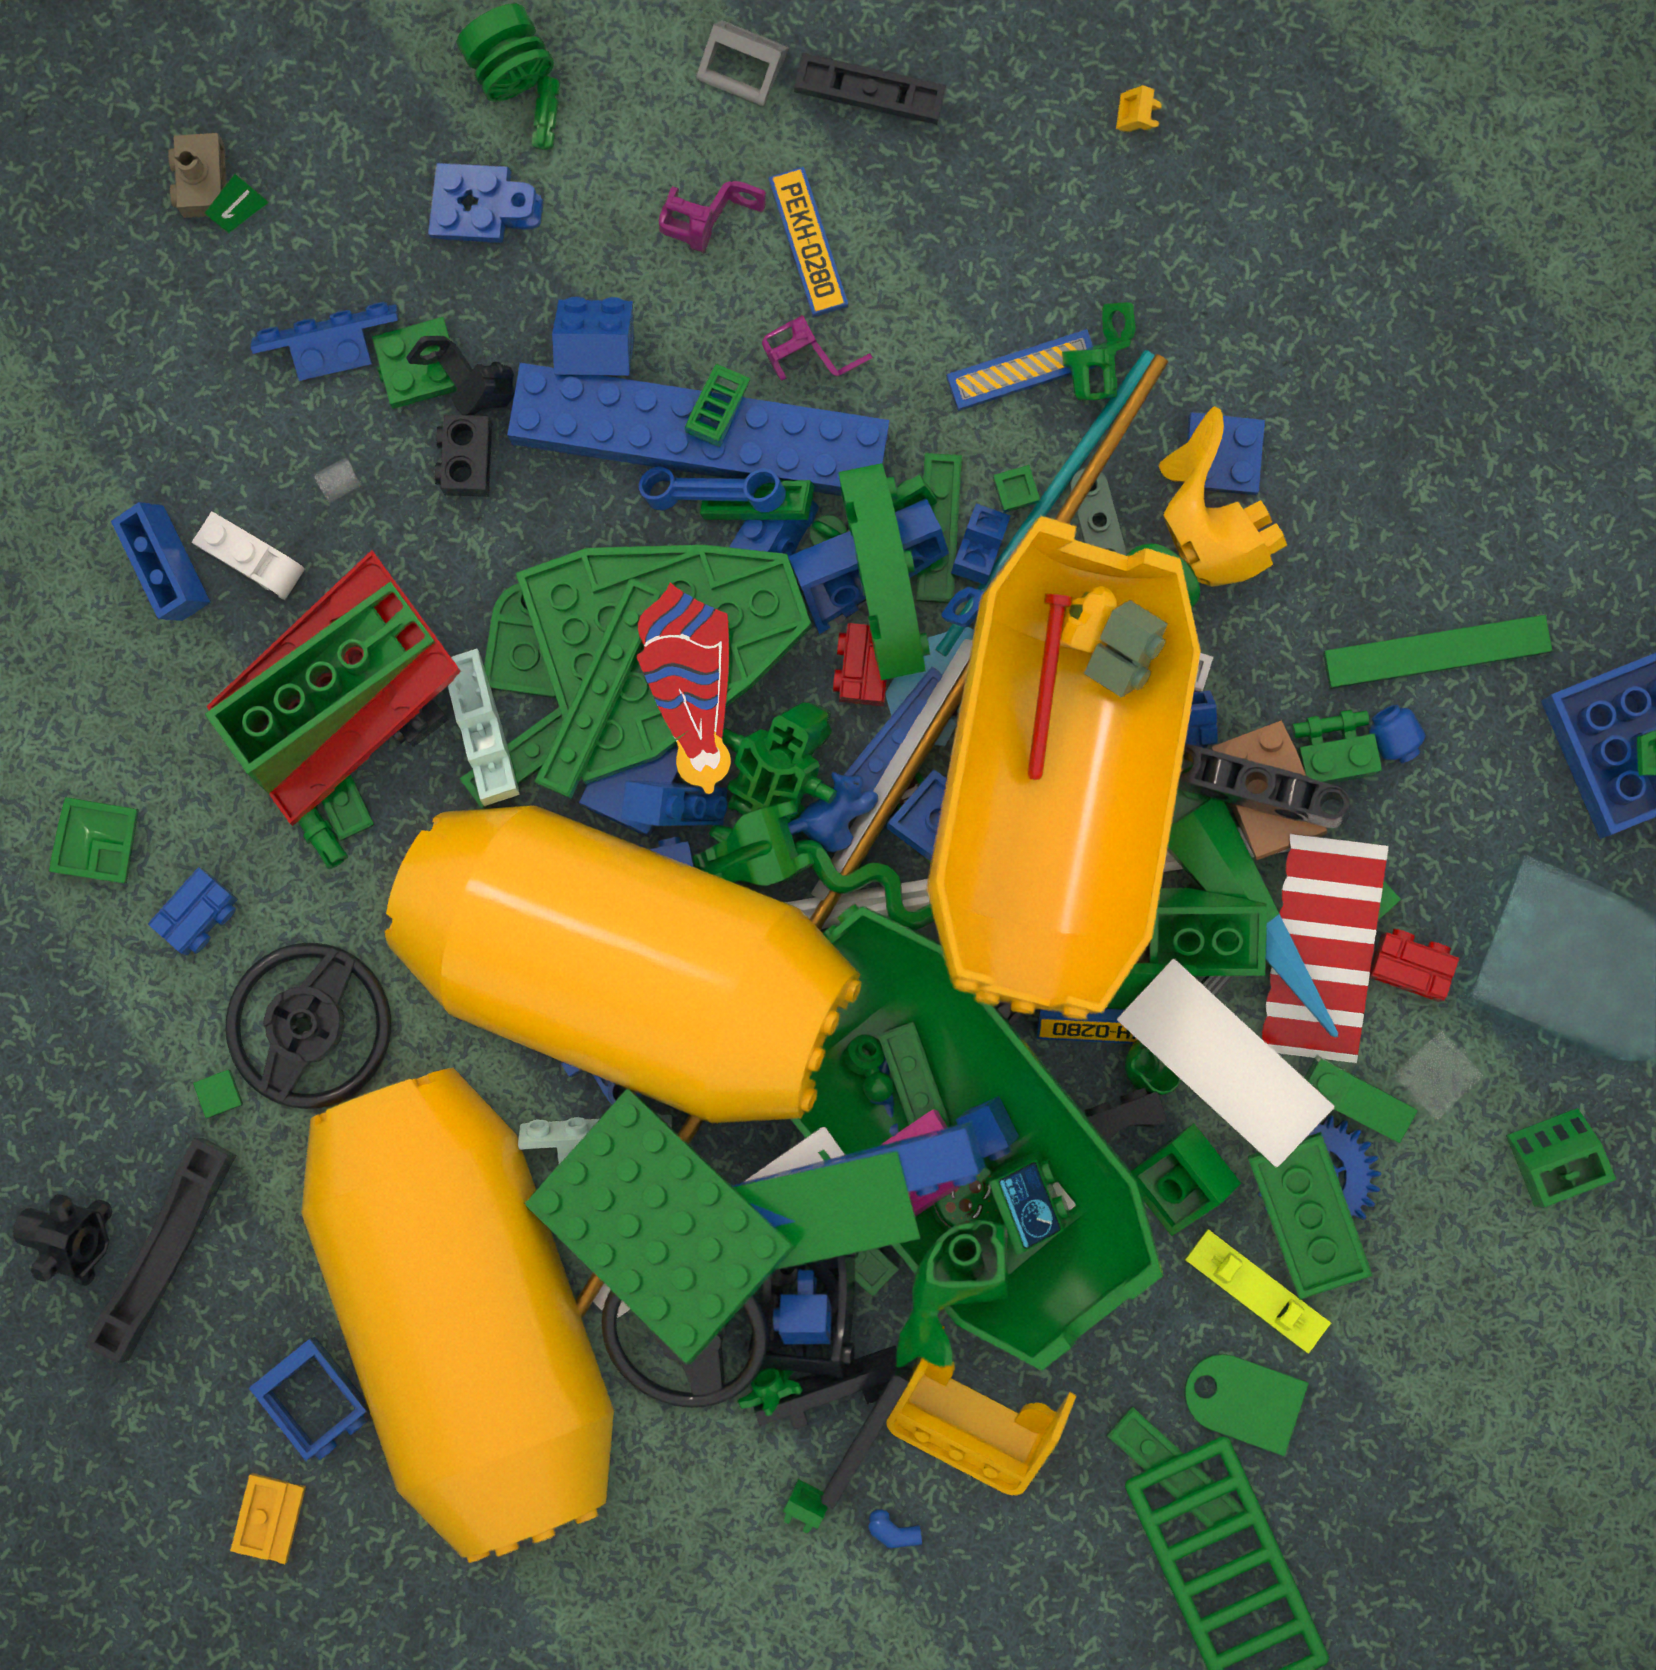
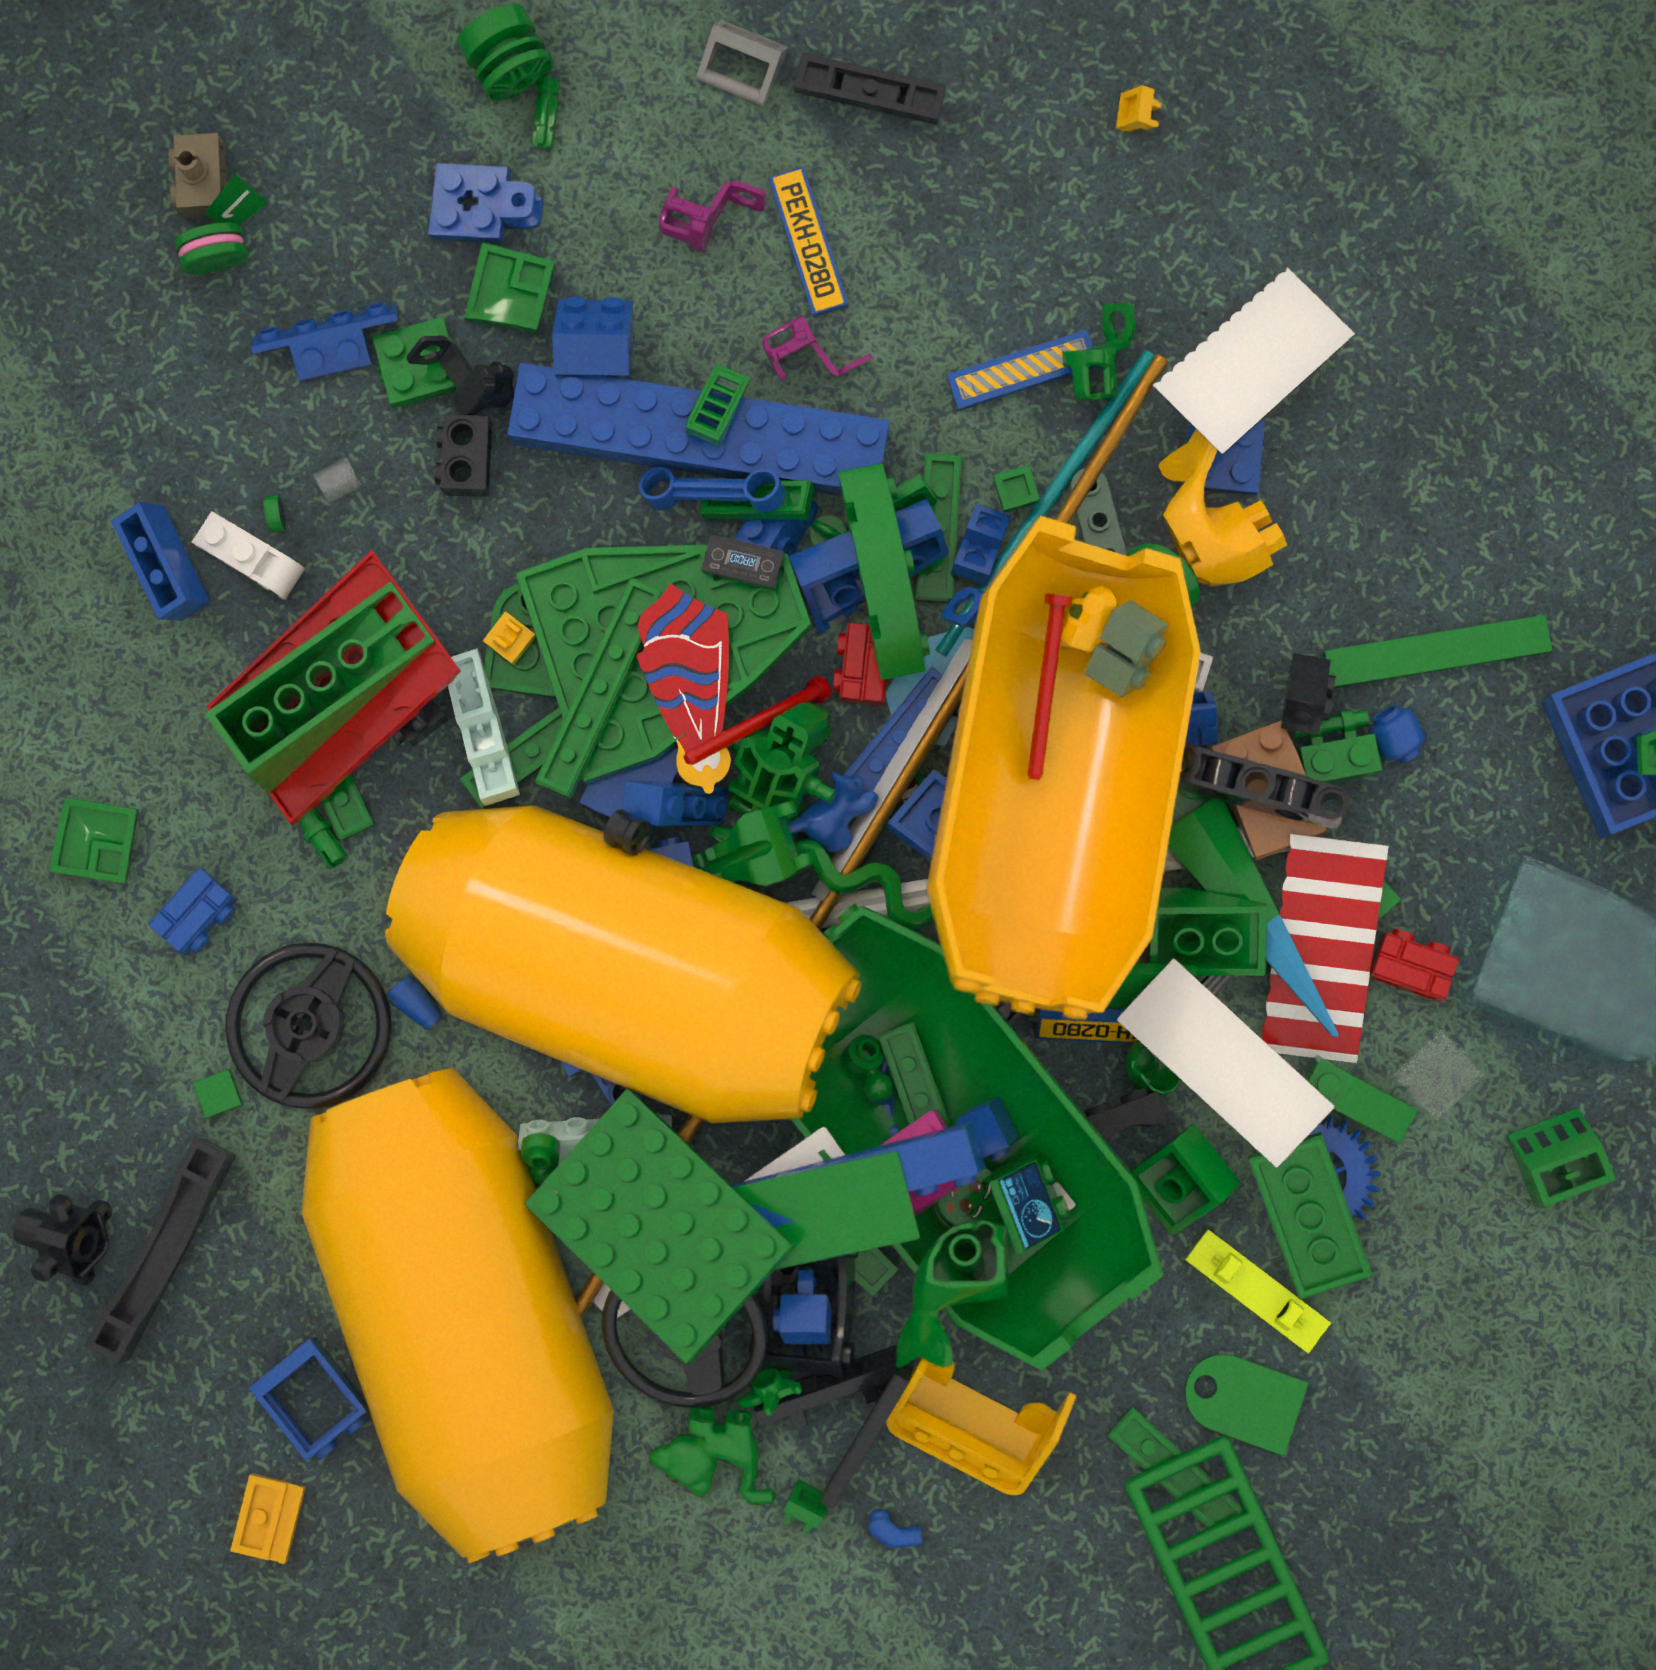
(211, 248): none -> green head
(274, 513): none -> green tile
(414, 1001): none -> blue cone
(509, 289): none -> green plate
(509, 638): none -> yellow tile
(541, 1154): none -> green plate
(627, 832): none -> black wheel
(693, 1458): none -> green animal
(743, 562): none -> black tile
(816, 690): none -> red bar
(1254, 360): none -> white sticker
(1306, 694): none -> black brick

